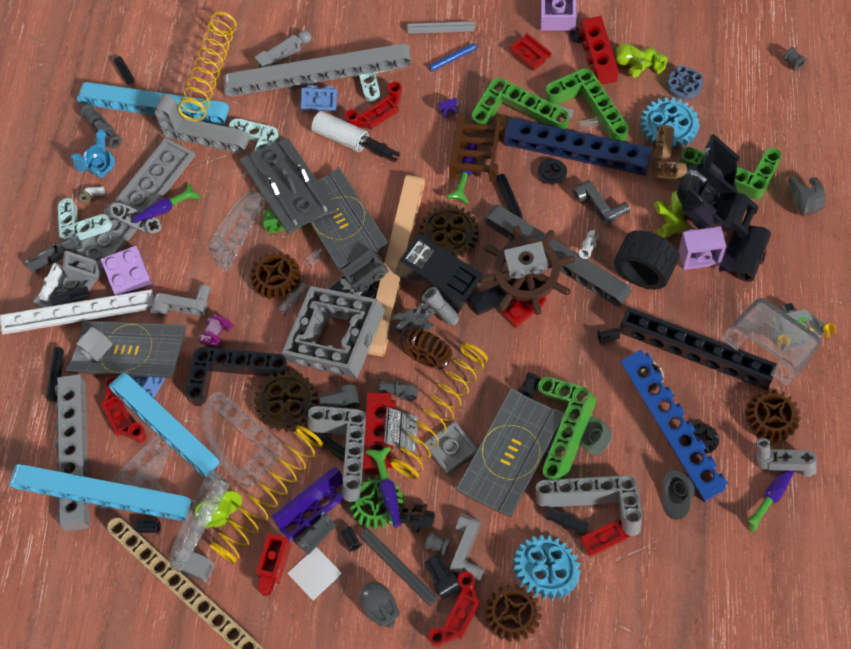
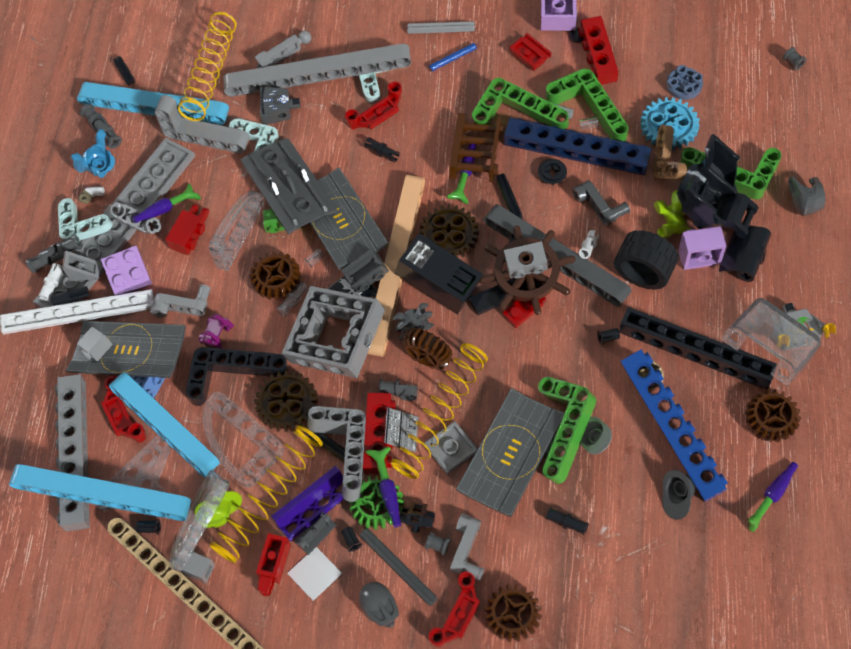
(54, 373): black axle -> none
(187, 230): none -> red hinge
(276, 104): none -> dark grey torso
(319, 99): medium blue bracket -> none
(339, 131): white piece -> none
(346, 397): dark grey piece -> none
(440, 306): light grey piece -> none
(443, 580): black piece -> none
(448, 105): dark purple tile -> none
(529, 385): black bush -> none
(530, 568): medium azure gear -> none
(595, 491): light grey beam -> none
(603, 538): red hinge -> none
(639, 60): lime animal -> none
(711, 434): black gear -> none
(798, 460): light grey beam -> none

